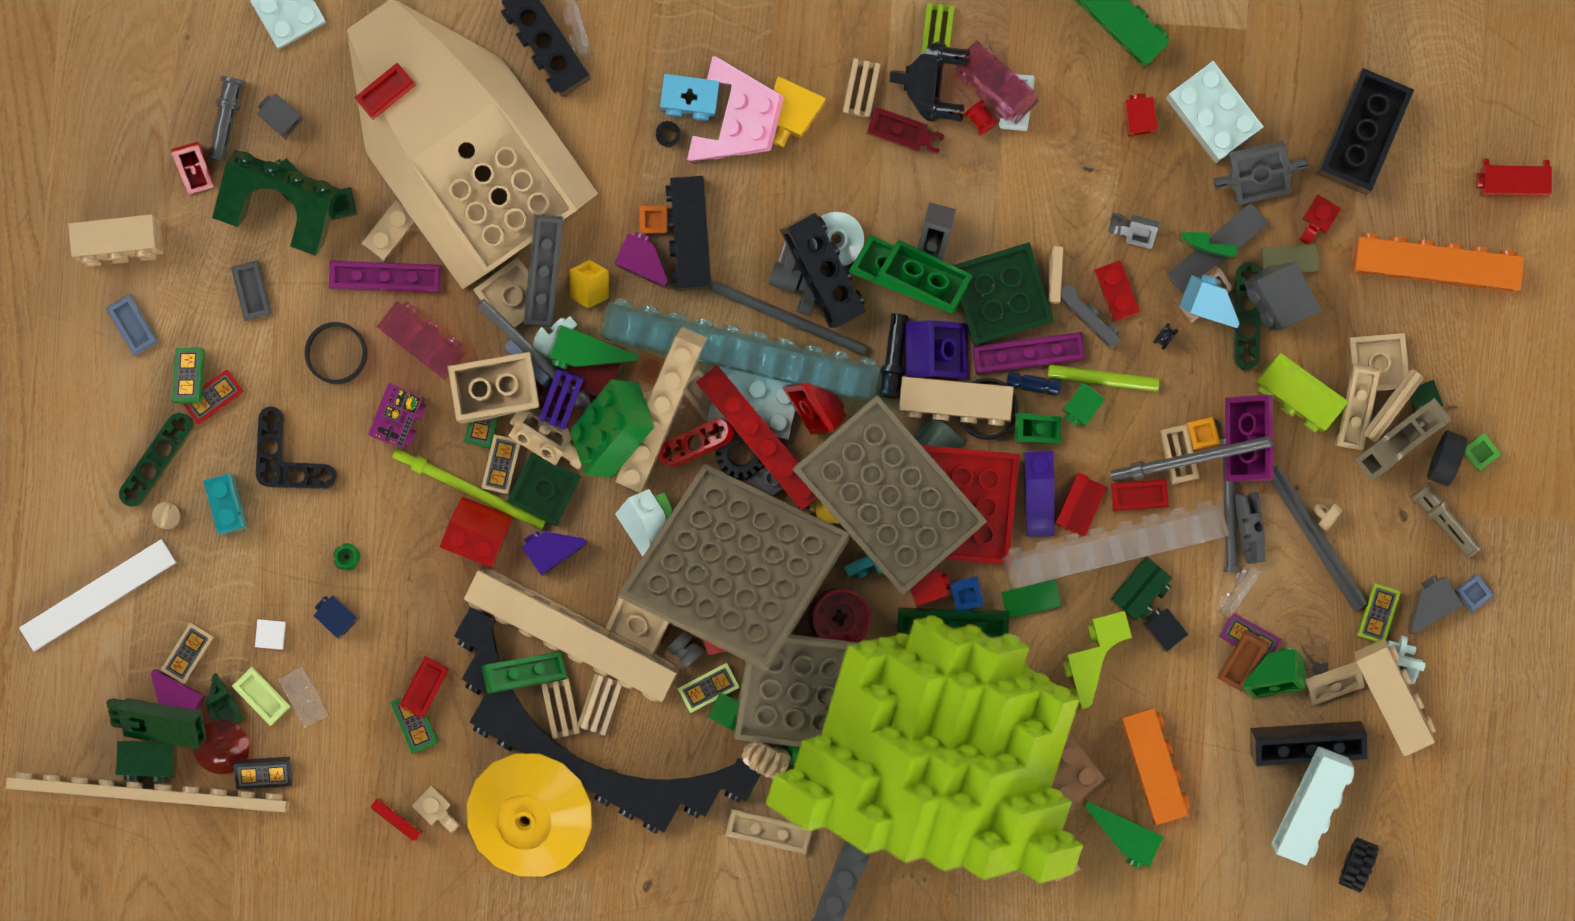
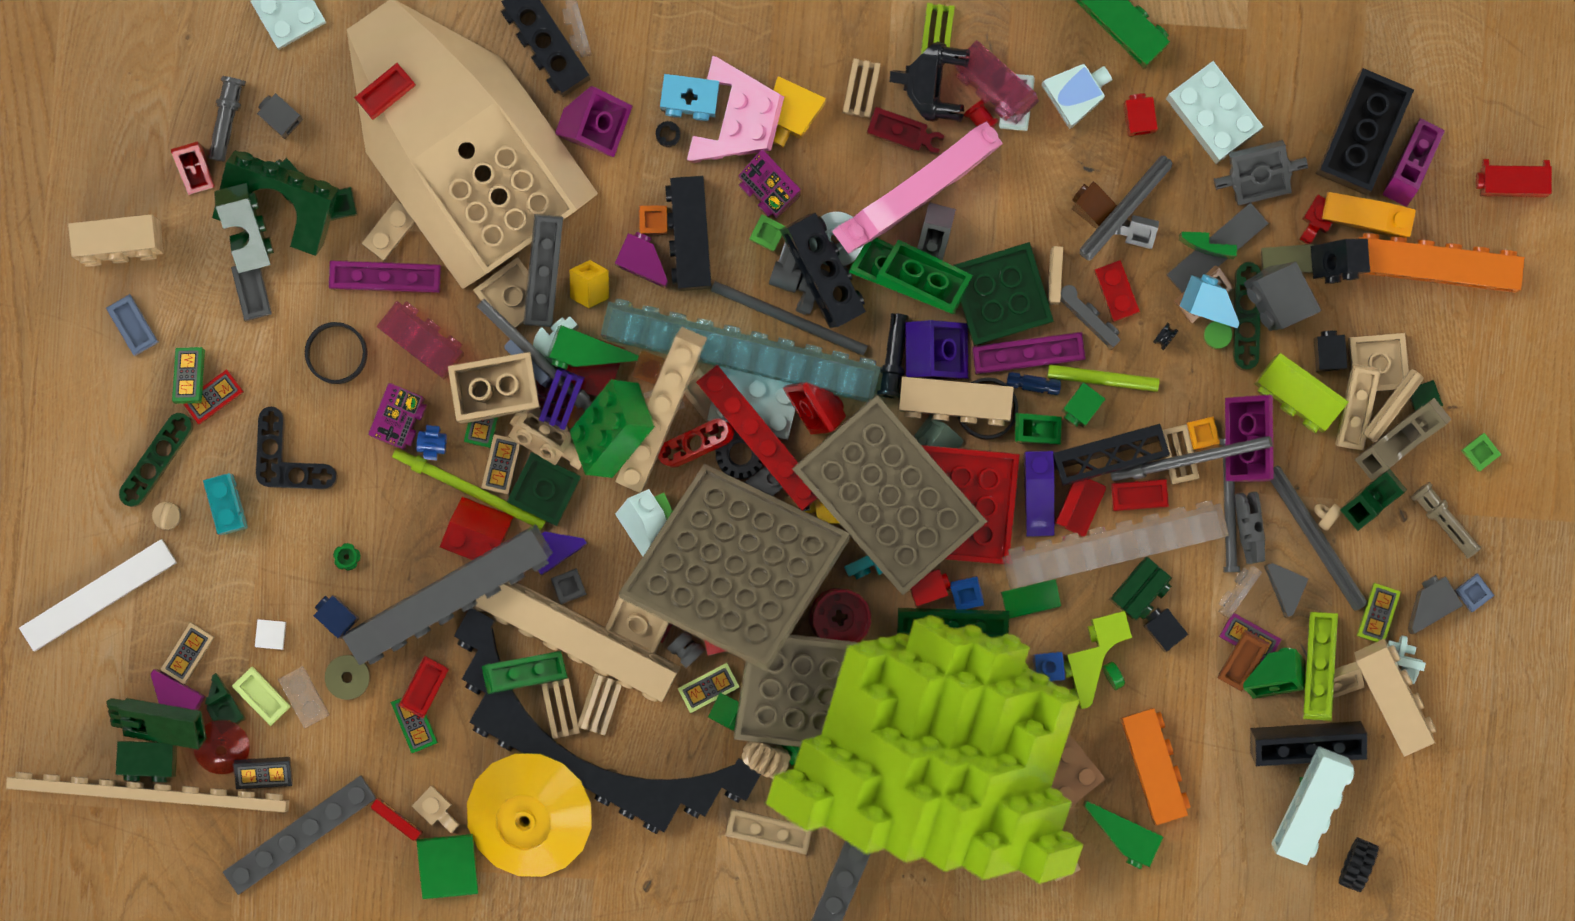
(238, 208): none -> arch
(299, 835): none -> dark grey plate
(335, 682): none -> olive piece
(431, 442): none -> blue gear
(447, 595): none -> dark grey brick
(447, 866): none -> green slope
(568, 586): none -> dark grey tile
(594, 121): none -> magenta slope
(767, 233): none -> bright green plate
(769, 185): none -> slope
(918, 189): none -> bright pink arch
(1050, 665): none -> blue brick
(1076, 92): none -> light aqua torso
(1093, 204): none -> reddish brown slope
(1108, 448): none -> black fence
(1113, 675): none -> green tile
(1125, 208): none -> dark grey axle
(1217, 335): none -> bright green tile
(1287, 587): none -> dark grey slope
(1320, 666): none -> lime tile
(1330, 352): none -> black brick
(1340, 260): none -> black brick
(1369, 215): none -> light orange slope
(1373, 499): none -> dark green brick
(1413, 163): none -> magenta slope
(1447, 458): black tyre -> none

